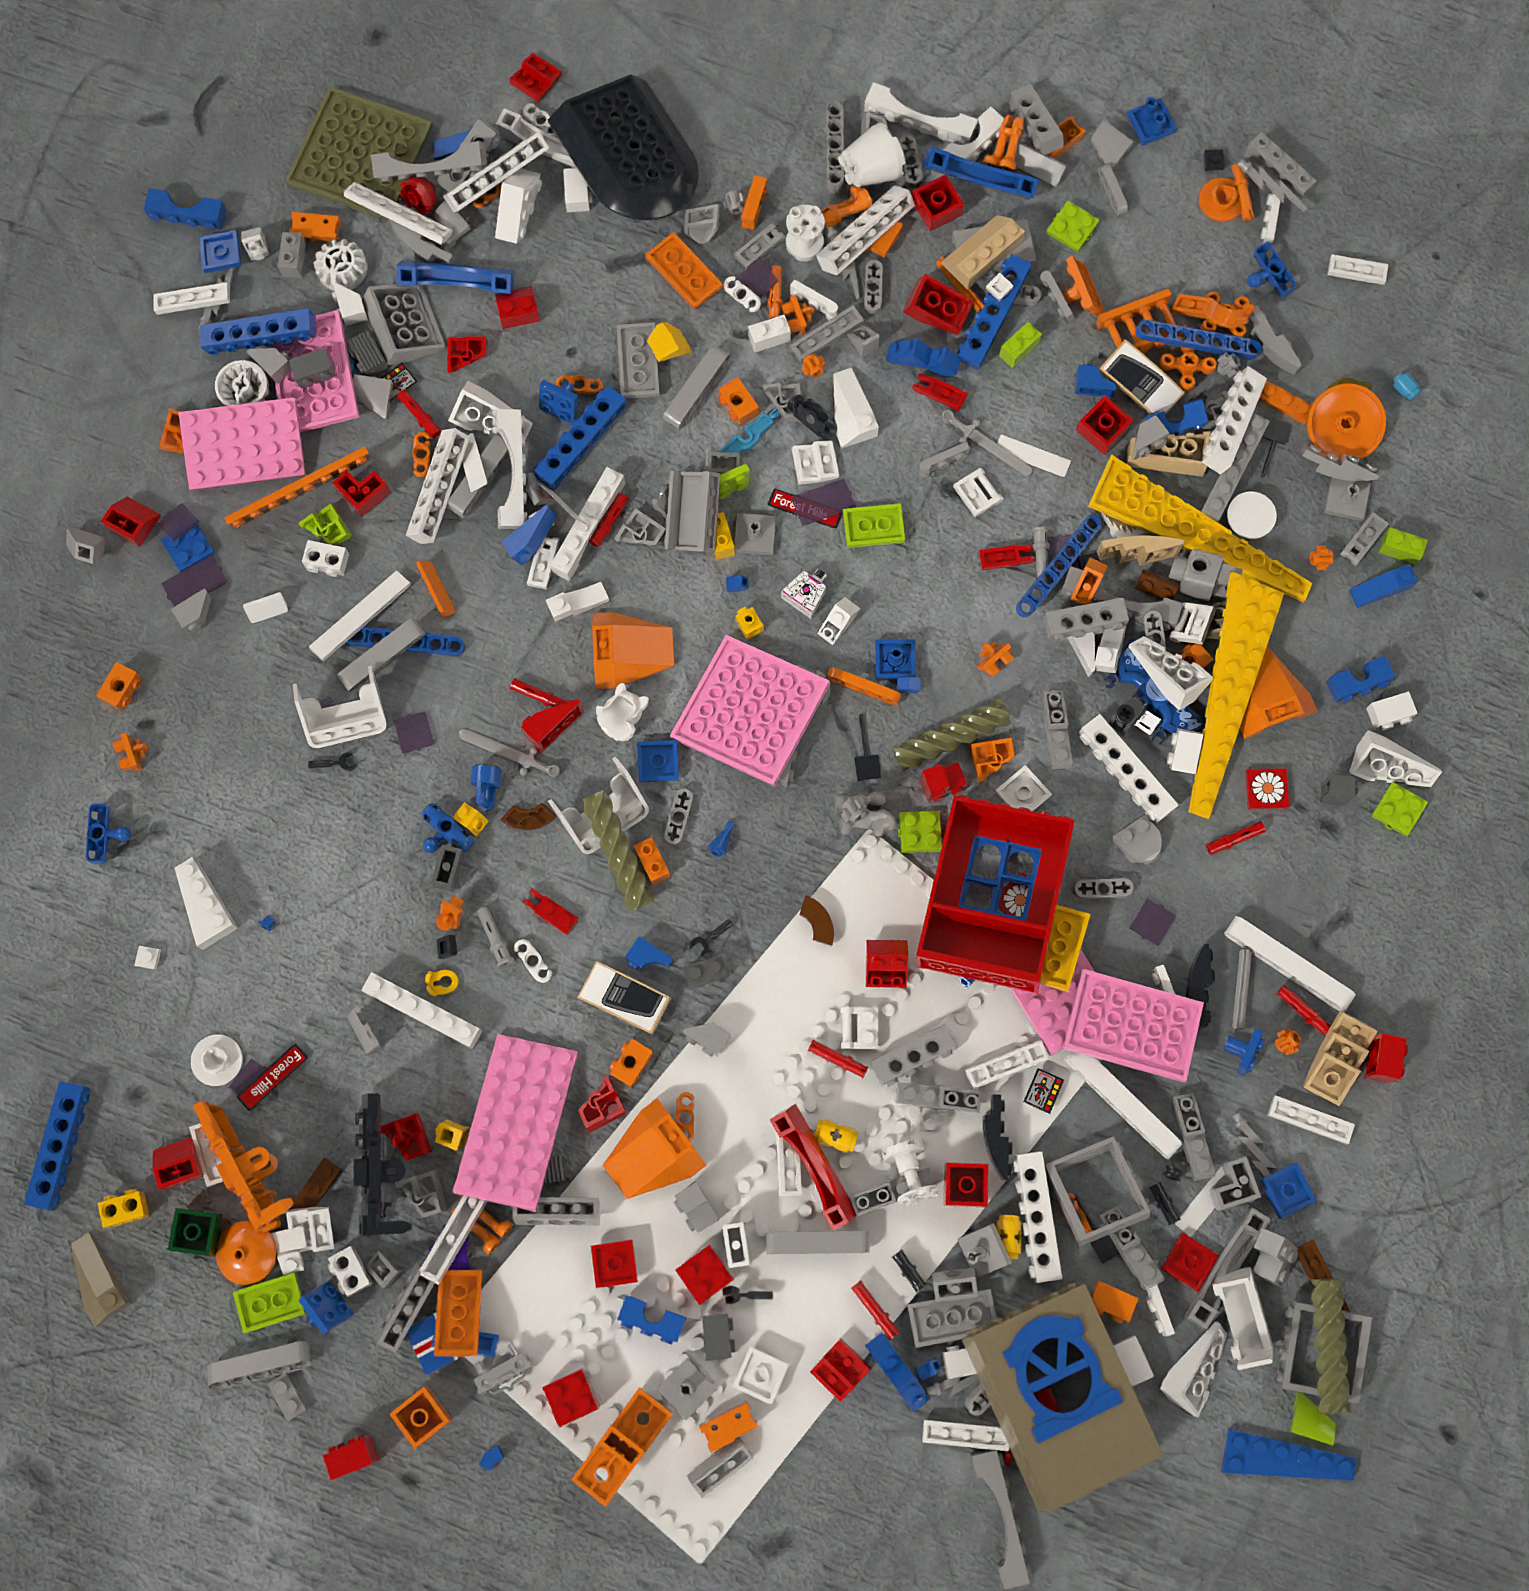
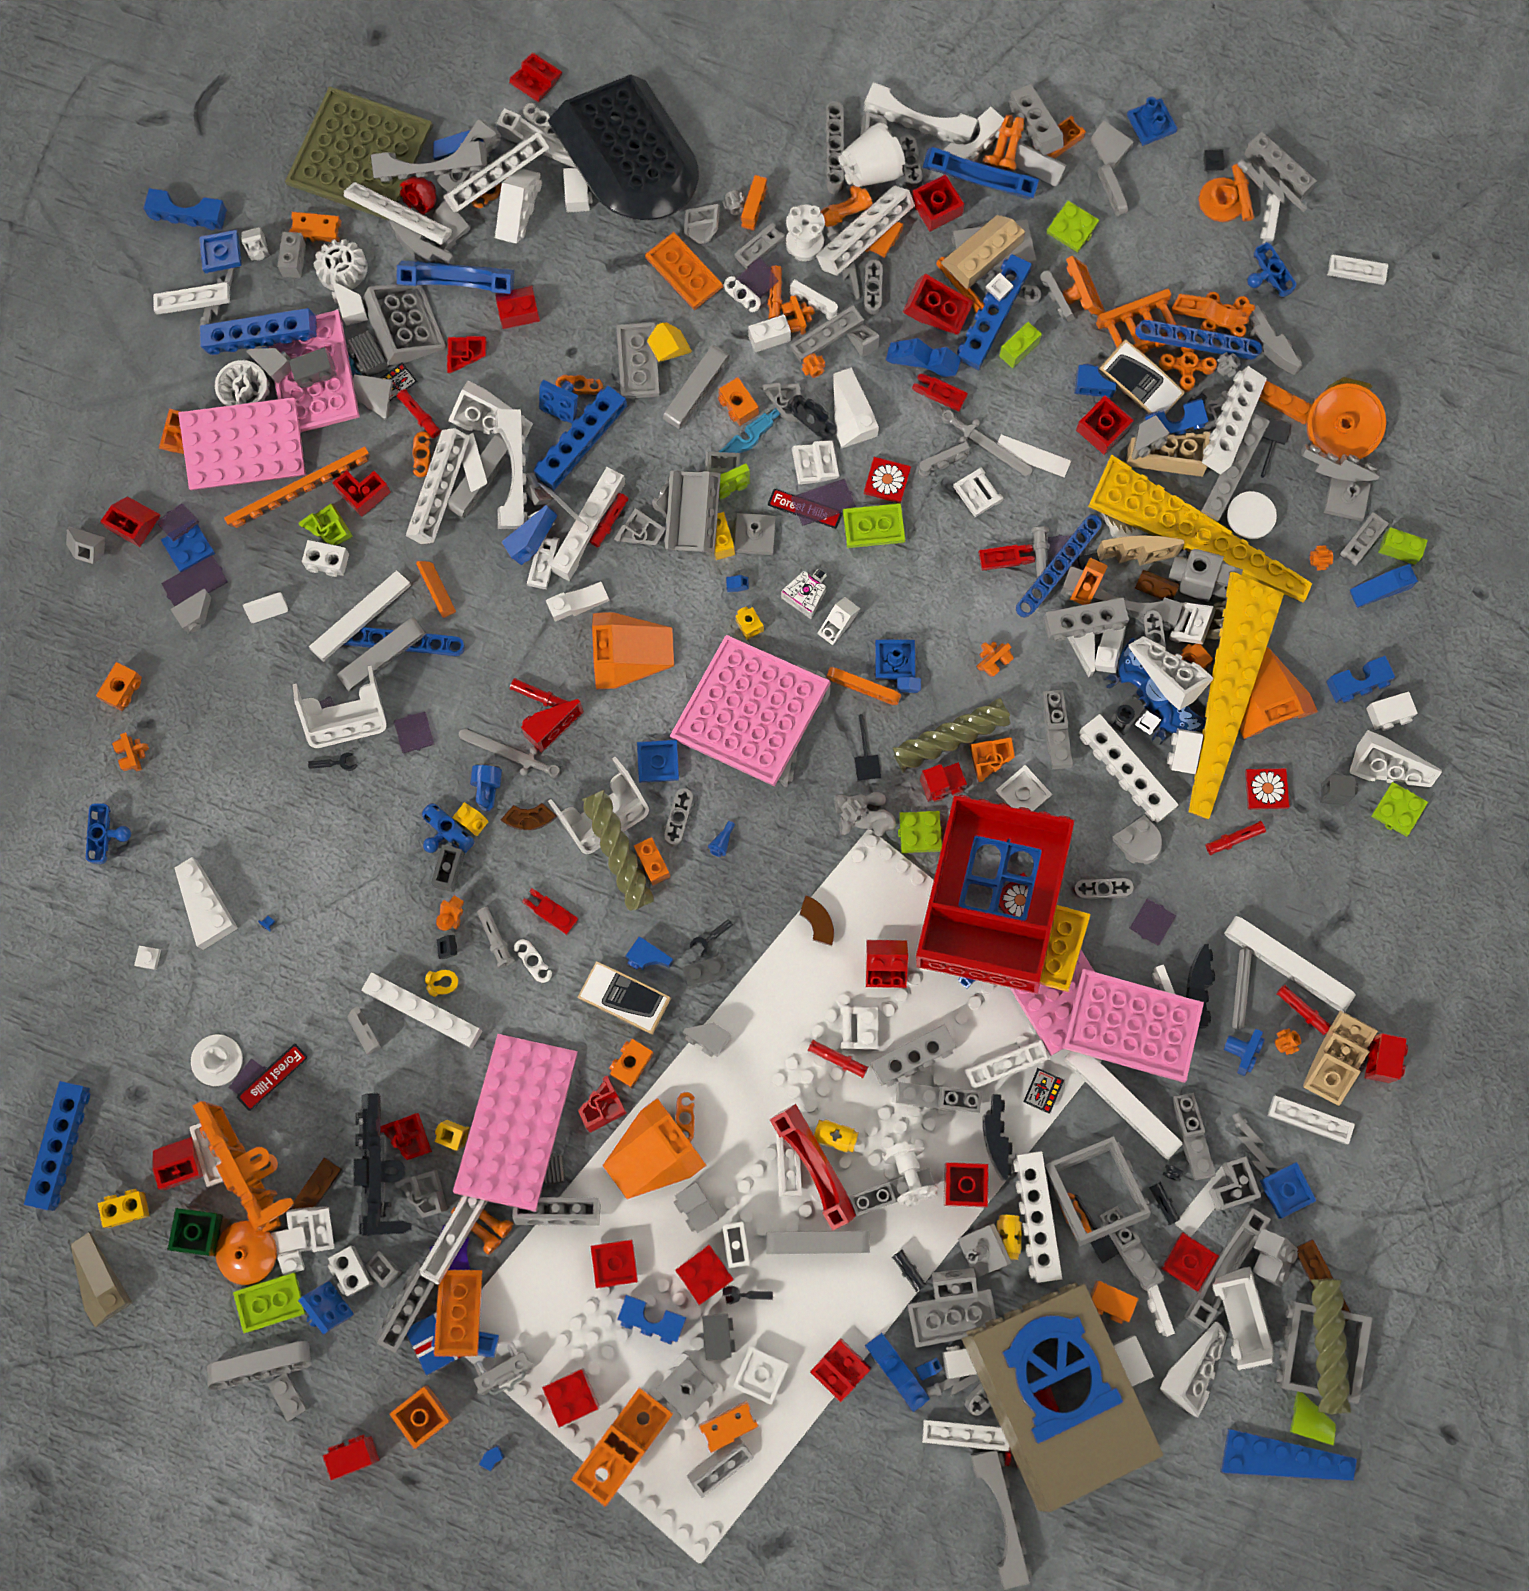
(621, 713): white hair -> none
(881, 1318): red pin -> none
(887, 480): none -> tile
(1406, 386): dark azure brick -> none

